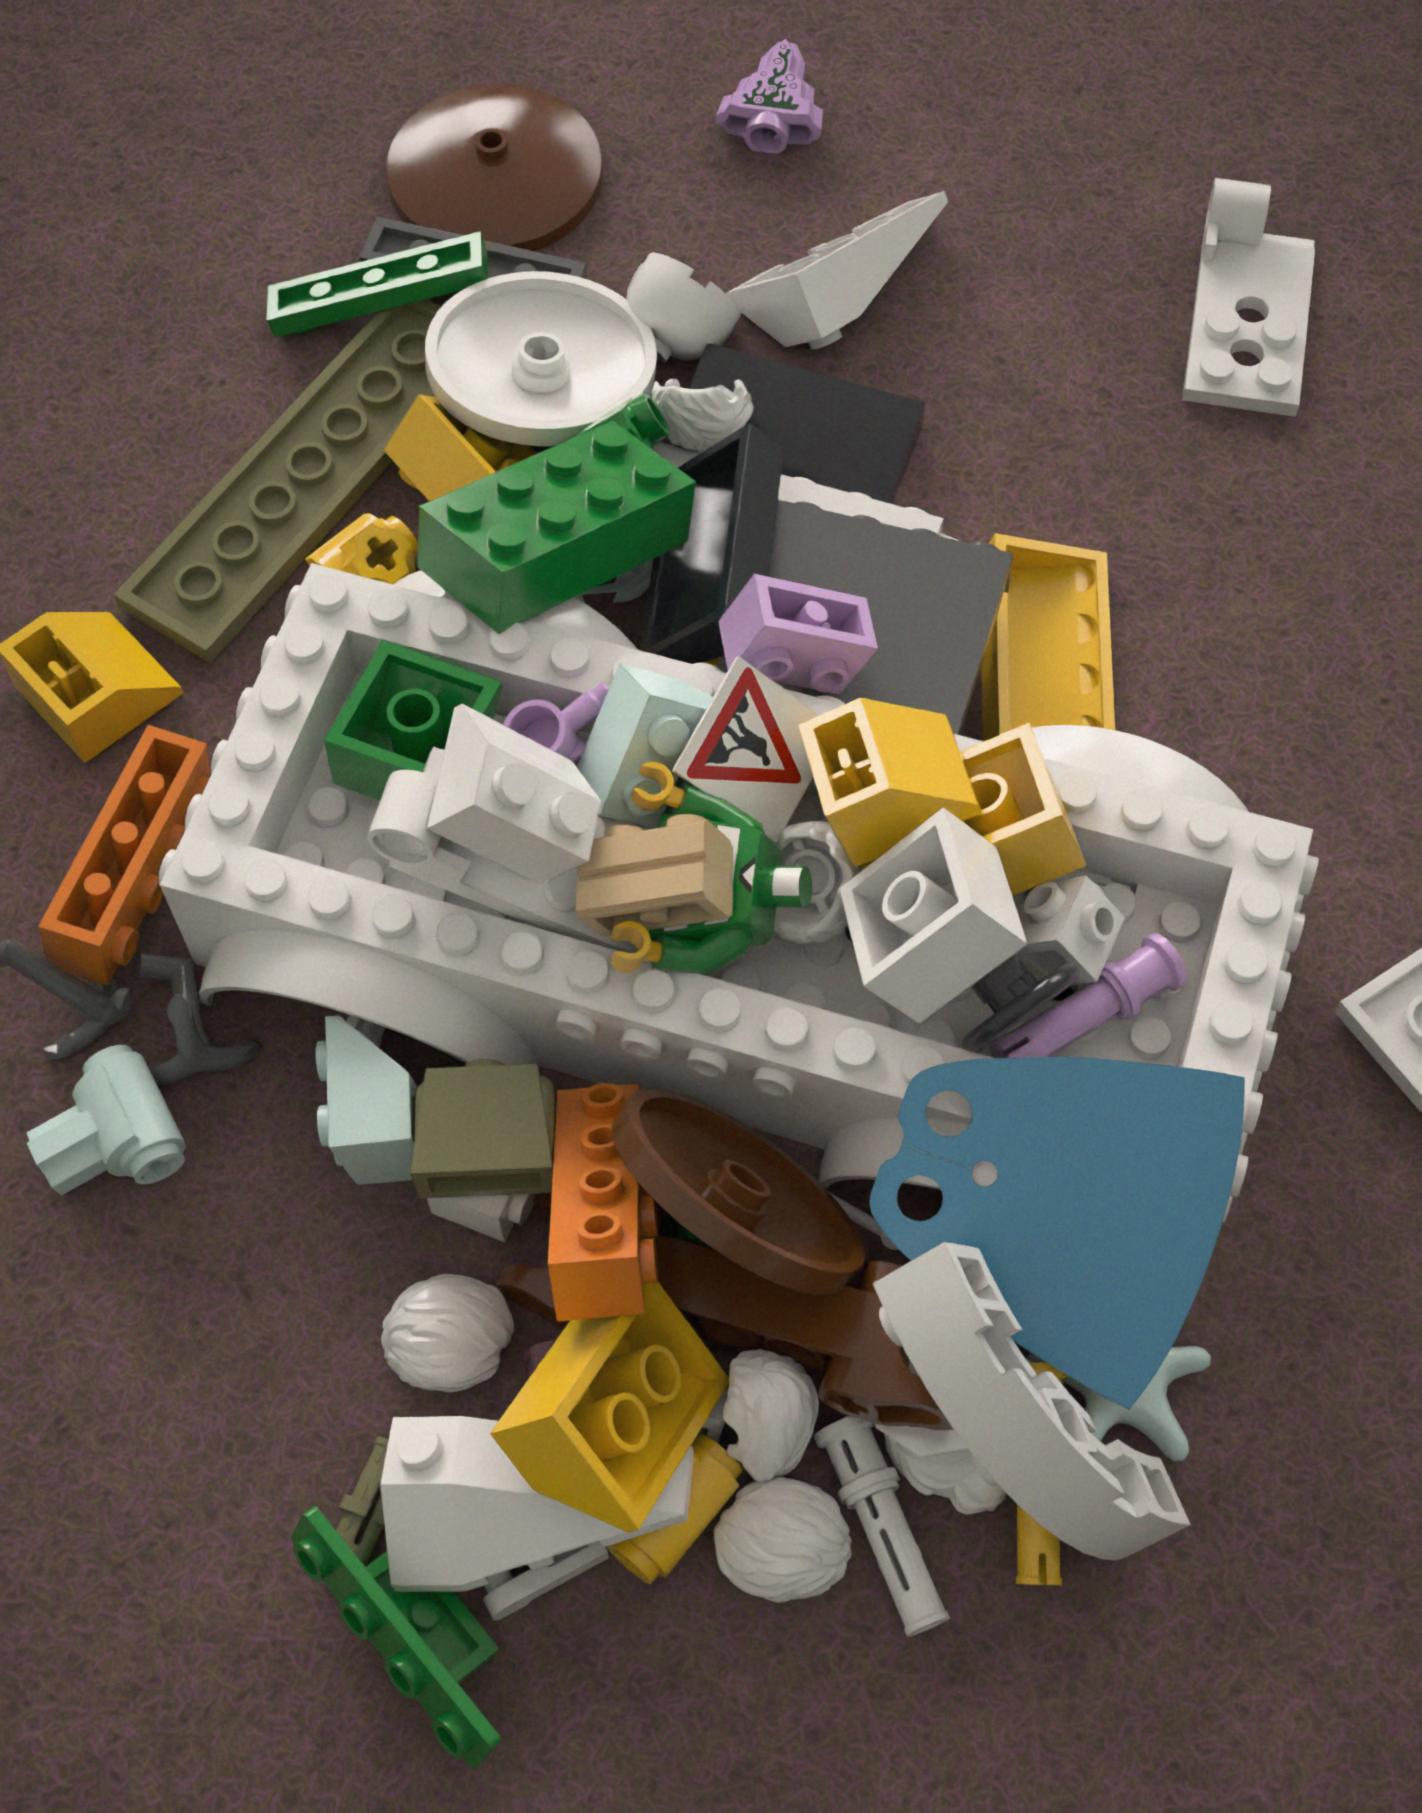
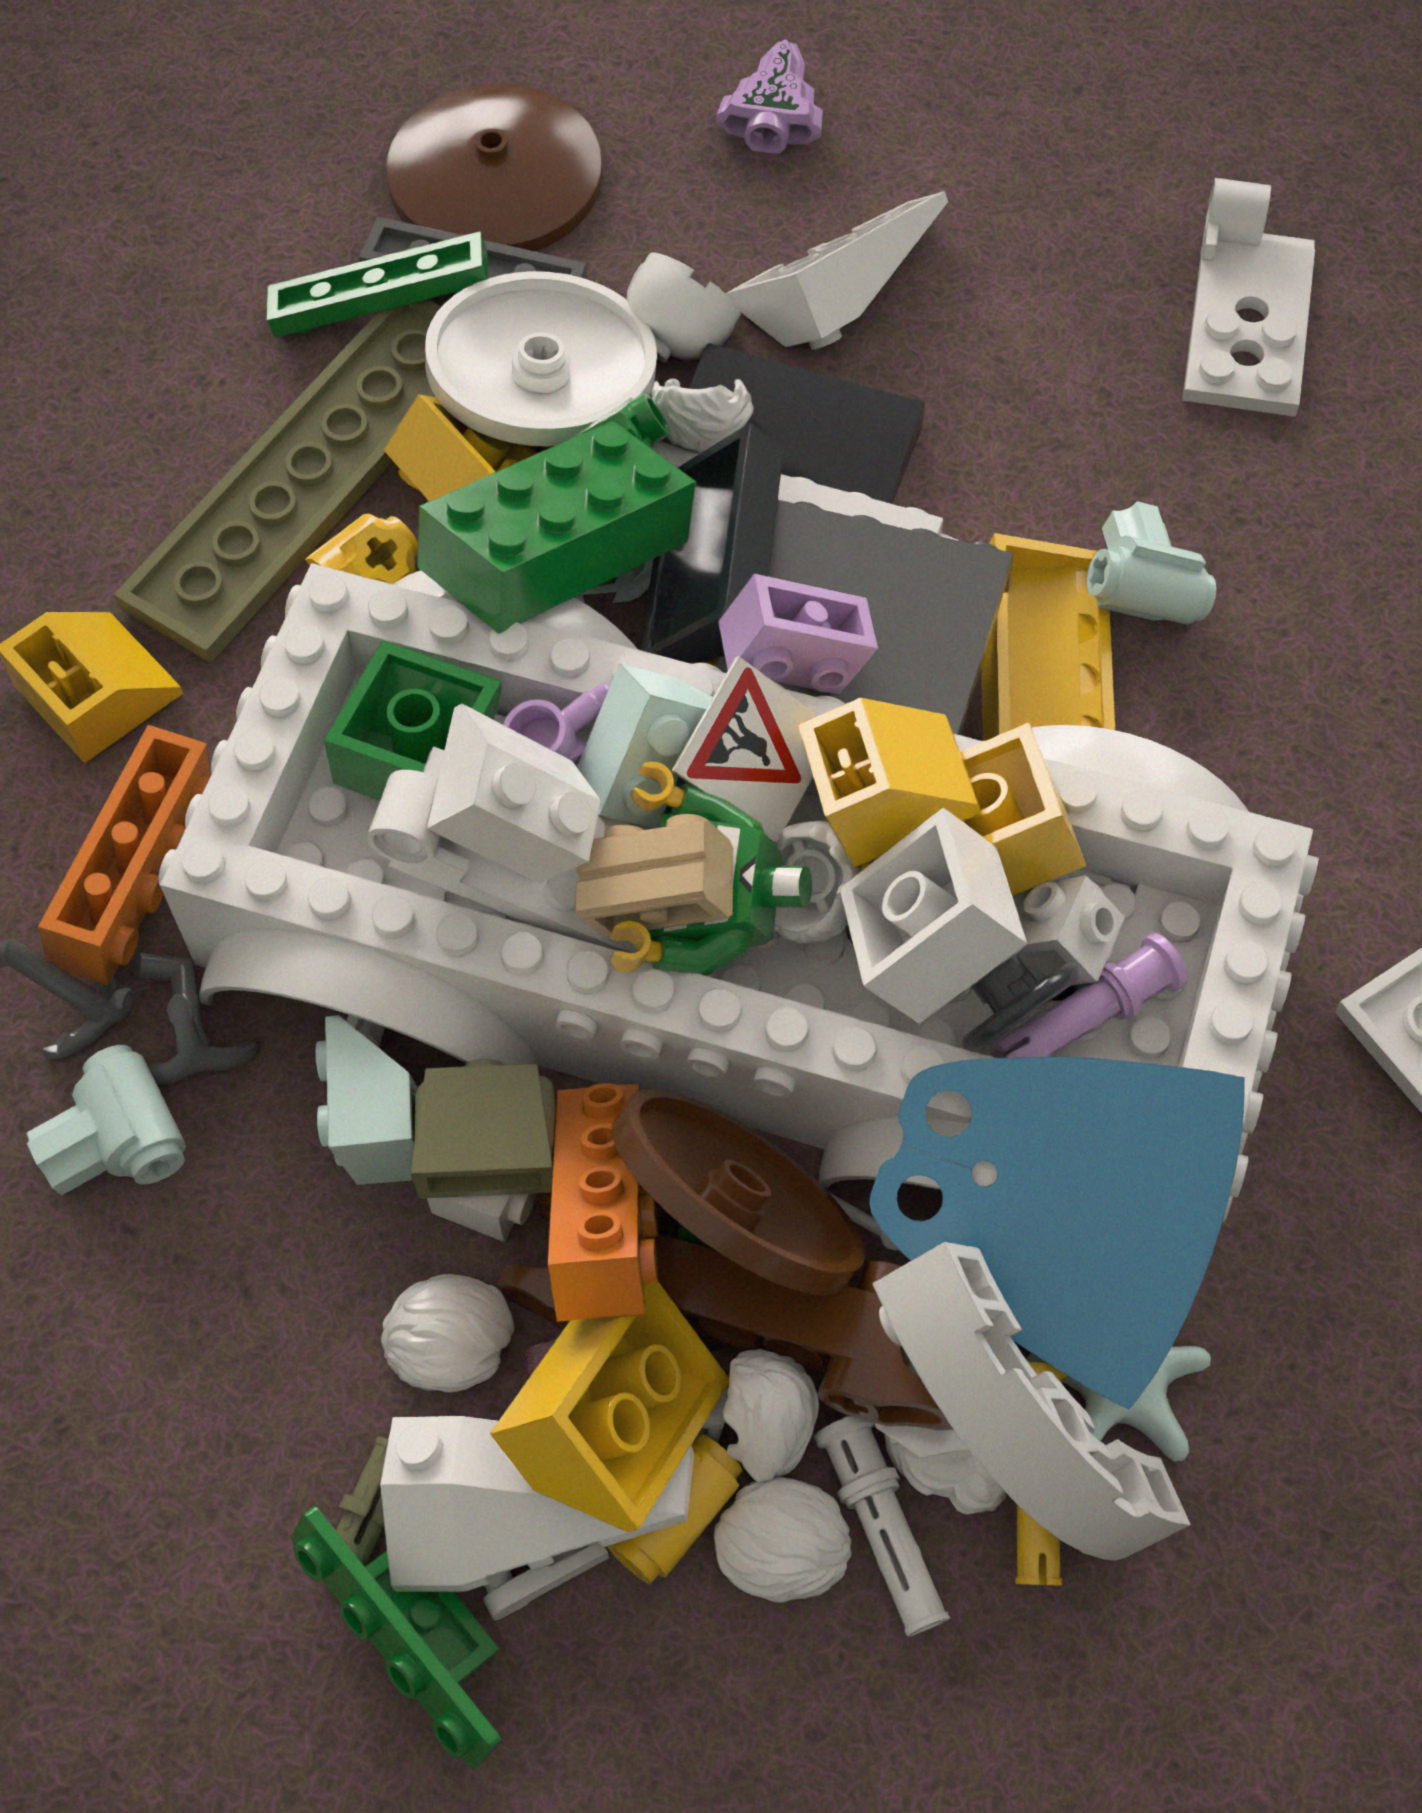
(1145, 573): none -> light aqua piece

